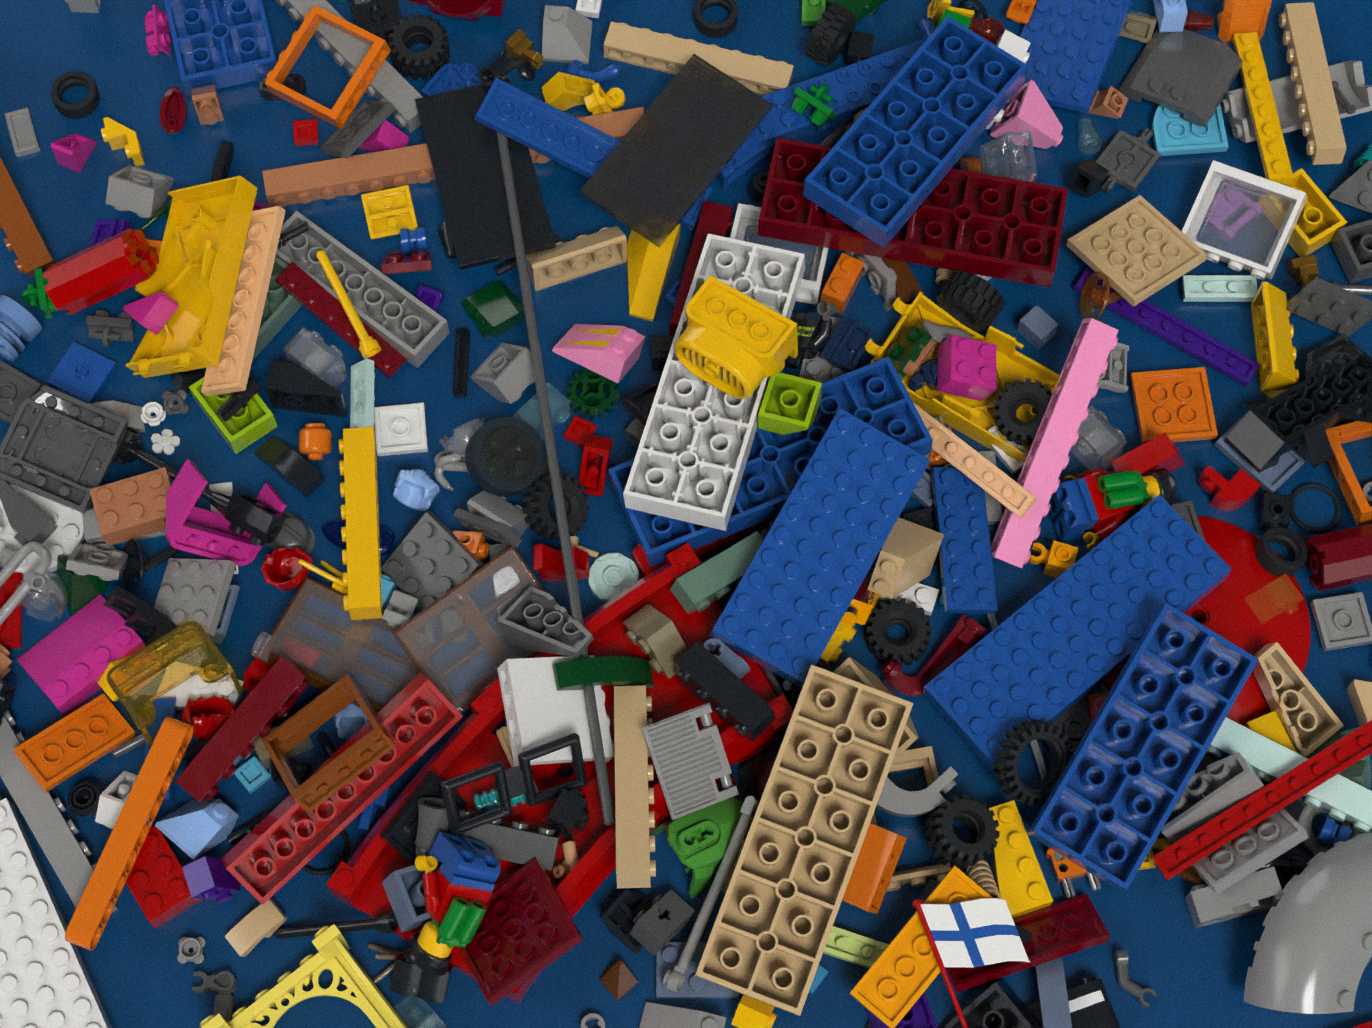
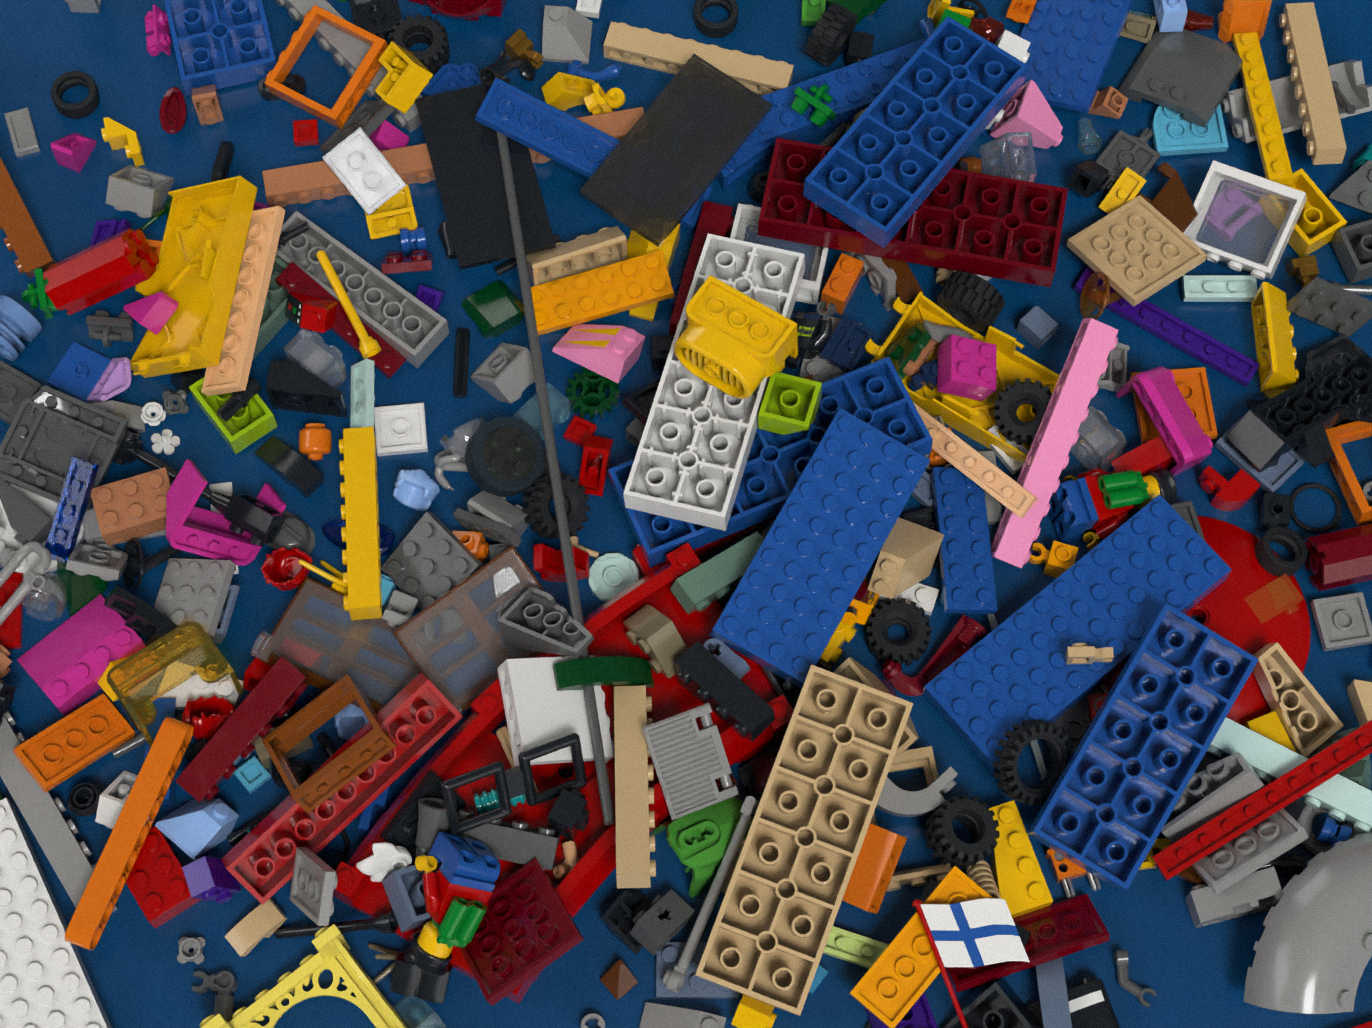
(71, 508): none -> clear blue plate
(113, 380): none -> lavender slope
(310, 312): none -> red slope
(313, 886): none -> light grey plate
(364, 171): none -> tile
(384, 861): none -> white plate
(404, 78): none -> yellow brick
(601, 292): none -> light orange plate
(1083, 654): none -> tan plate
(1123, 191): none -> yellow plate
(1171, 417): none -> dark pink windscreen
(1174, 199): none -> reddish brown flag

